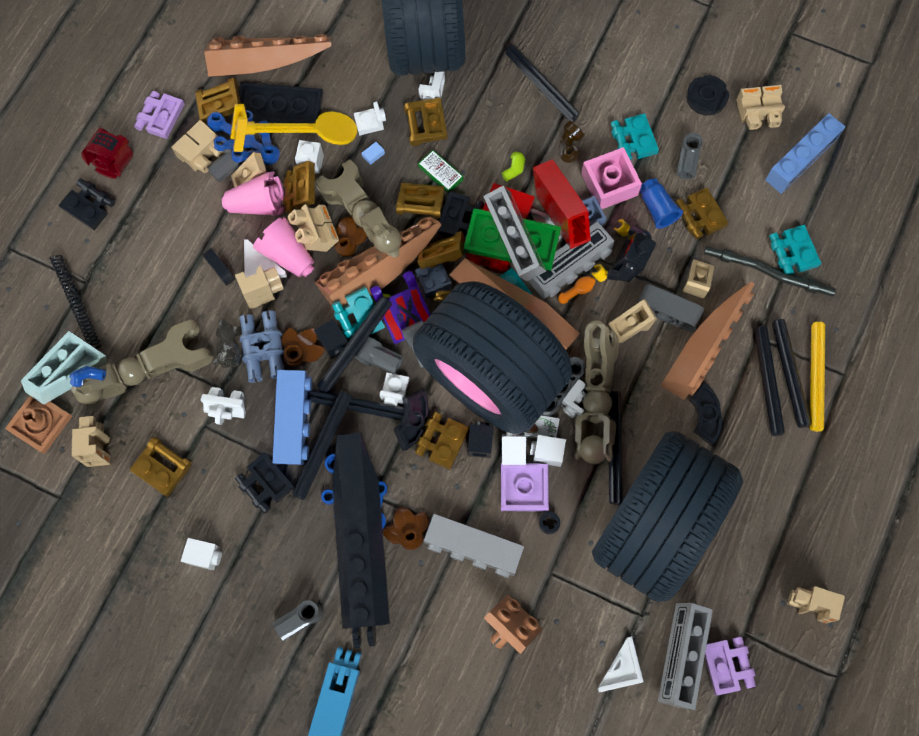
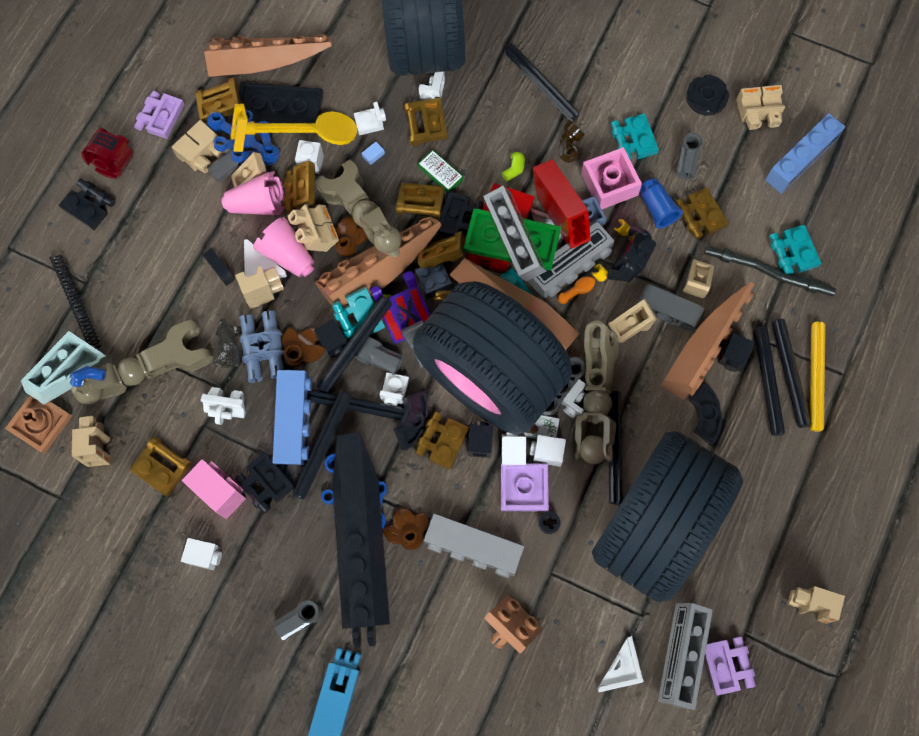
(218, 493): none -> bright pink brick
(736, 353): none -> black brick

